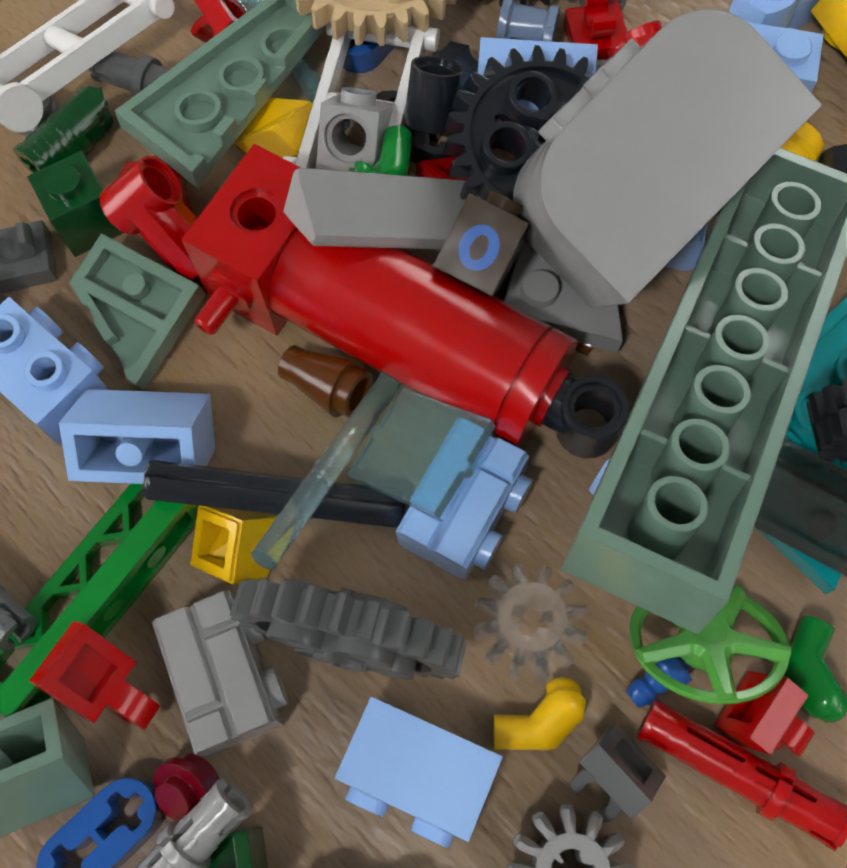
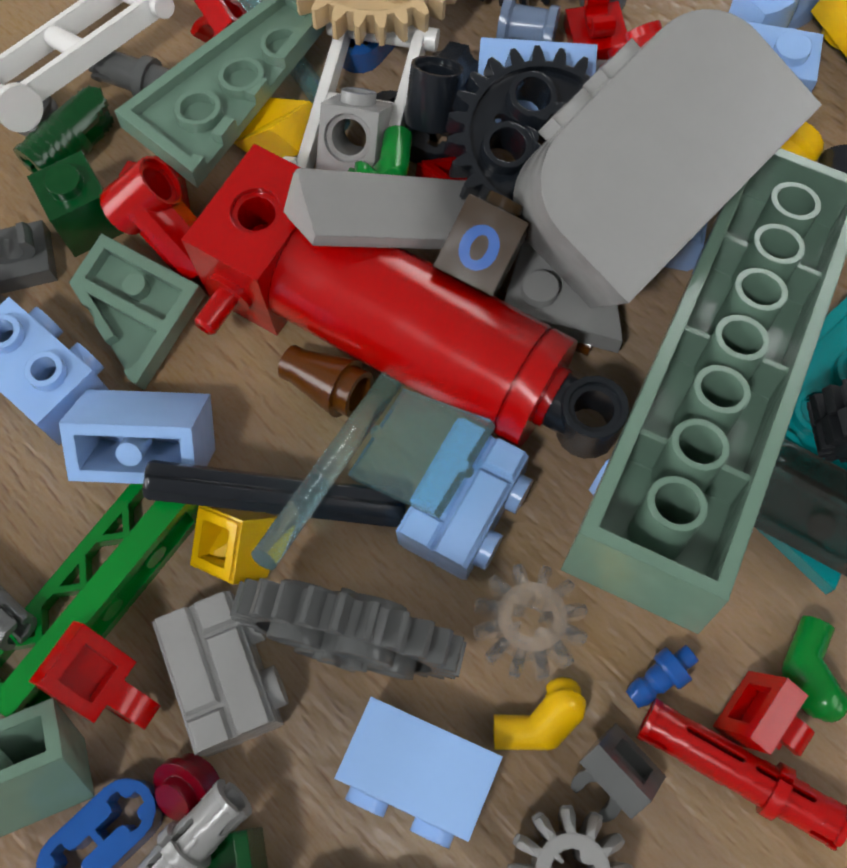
(714, 651): bright green wheel -> none

